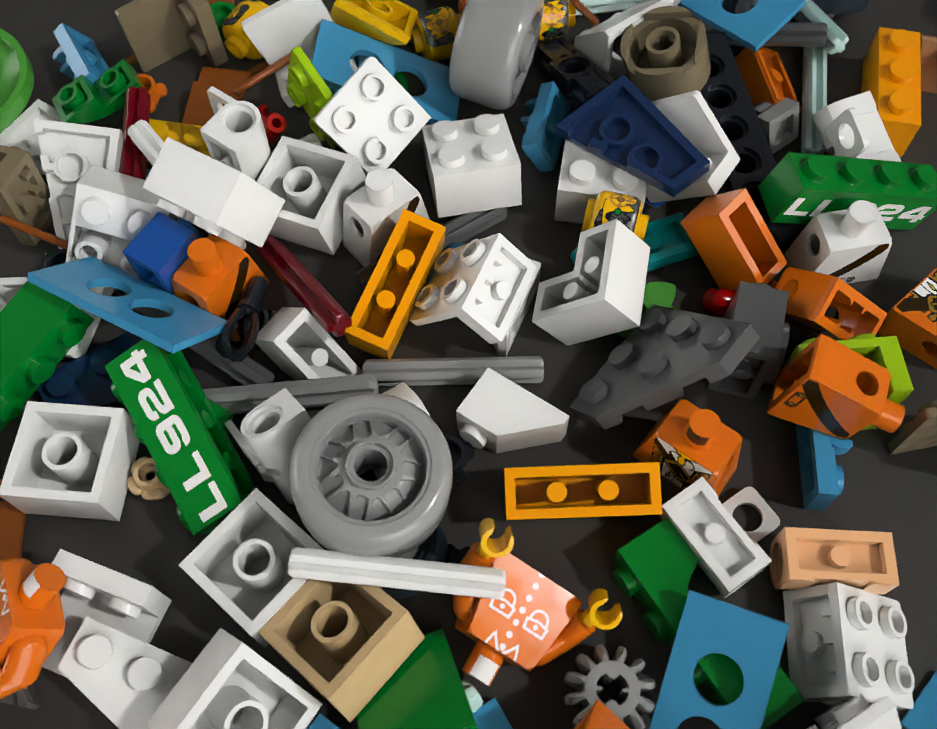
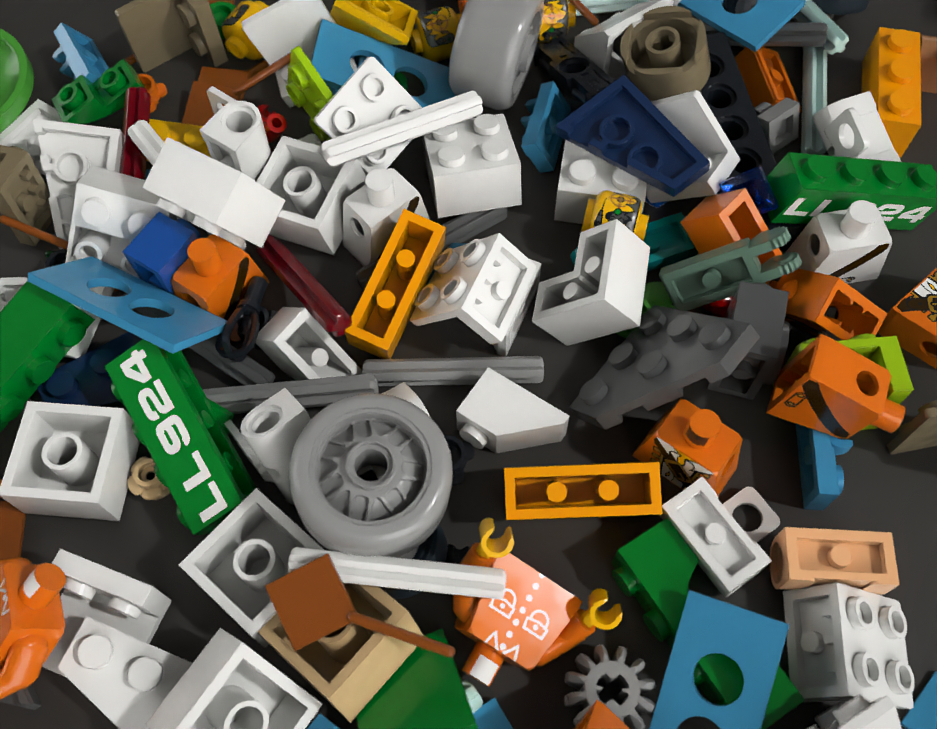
(316, 604): none -> dark orange piece
(401, 128): none -> white axle
(719, 271): none -> sand green hinge
(757, 187): none -> clear blue slope

